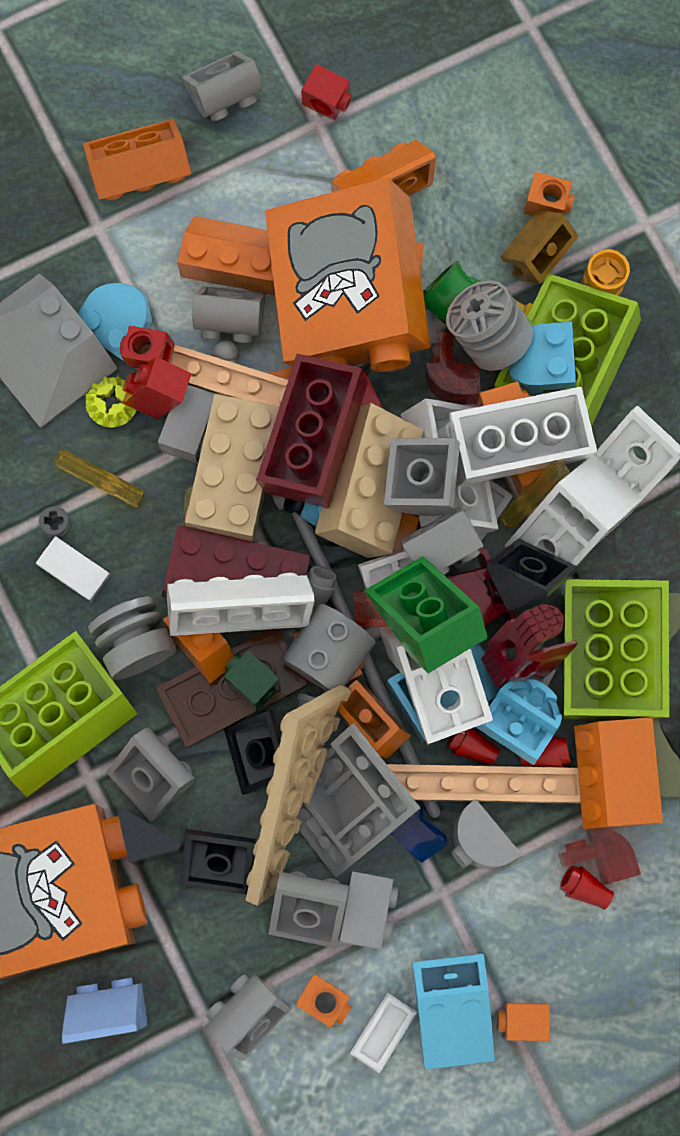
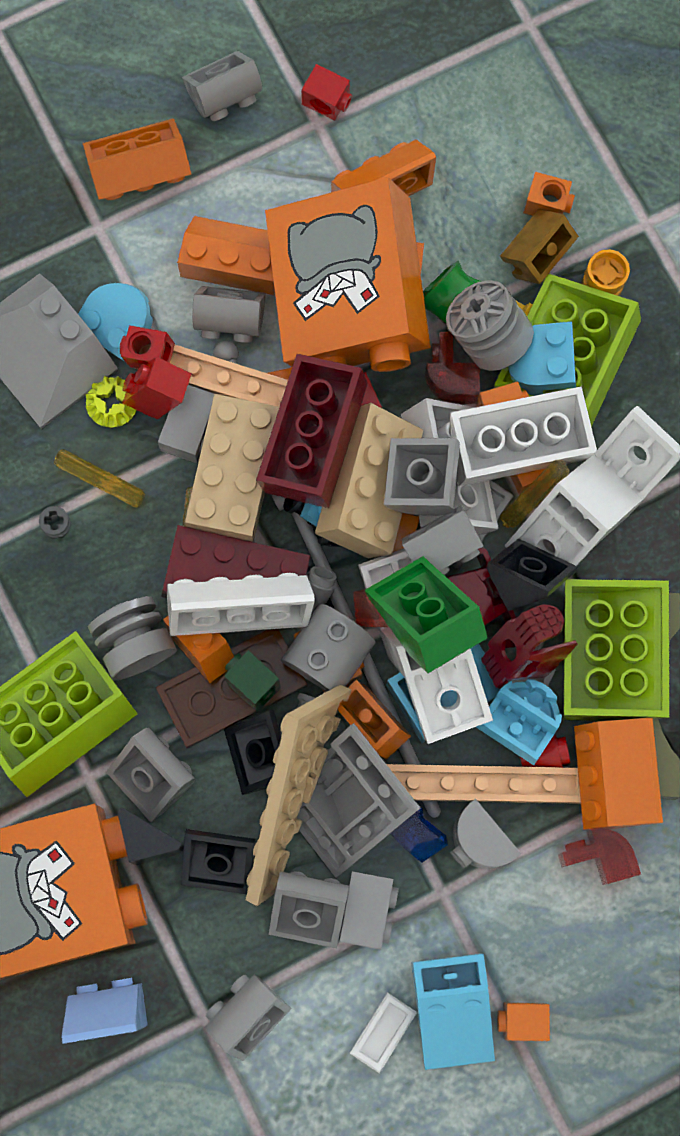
(73, 569): white tile -> none
(313, 989): orange brick -> none
(473, 746): red cone -> none
(584, 887): red cone -> none

